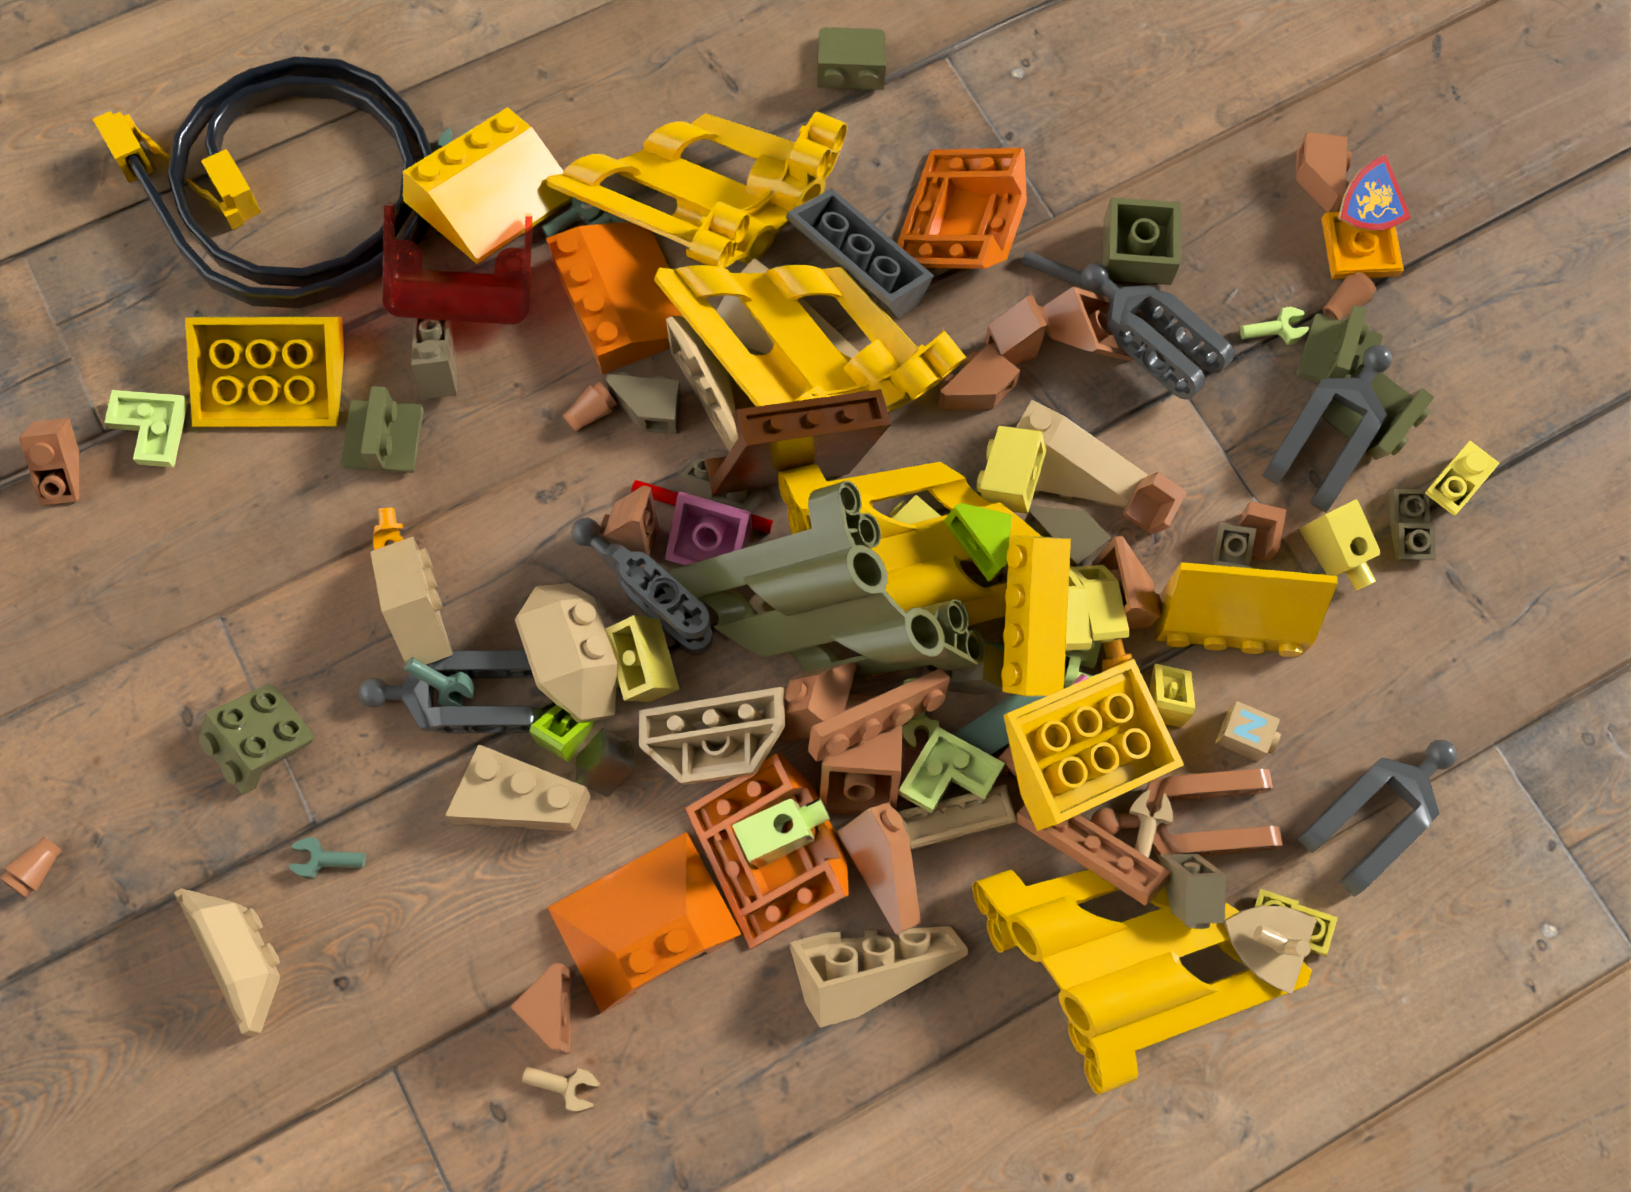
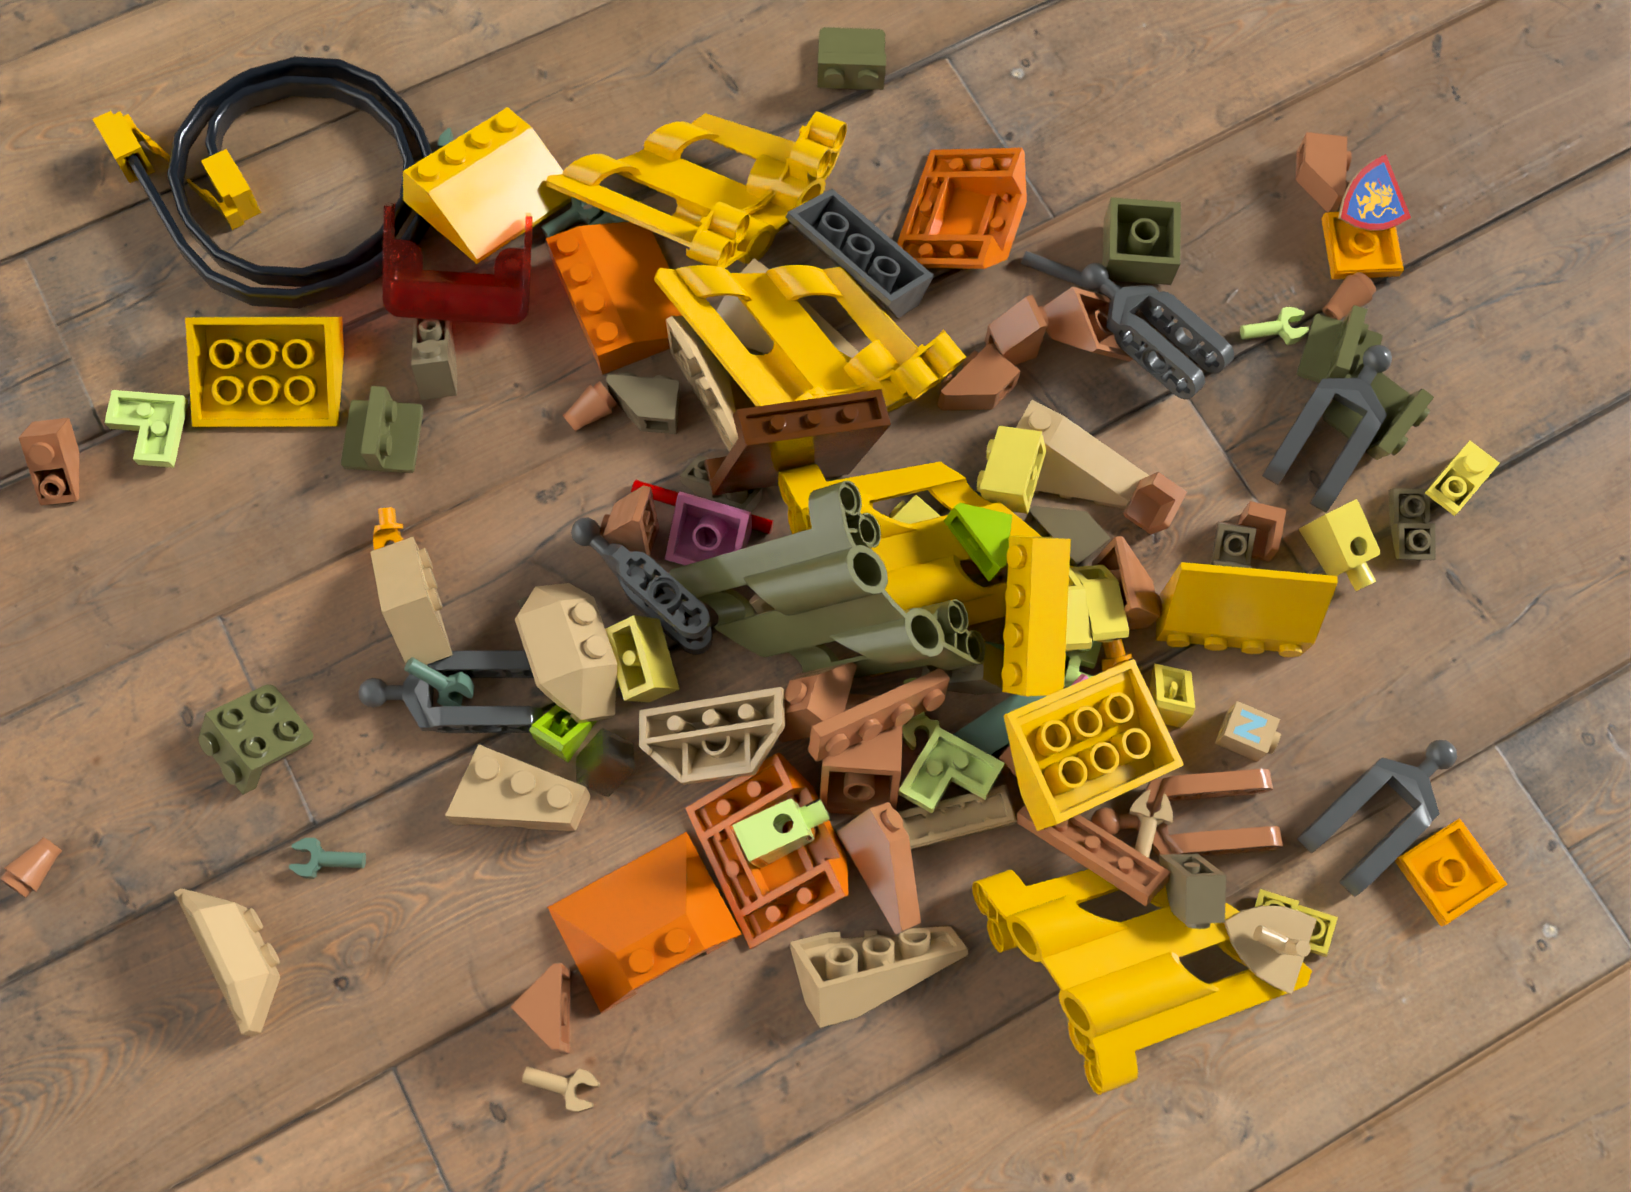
(1450, 872): none -> light orange plate

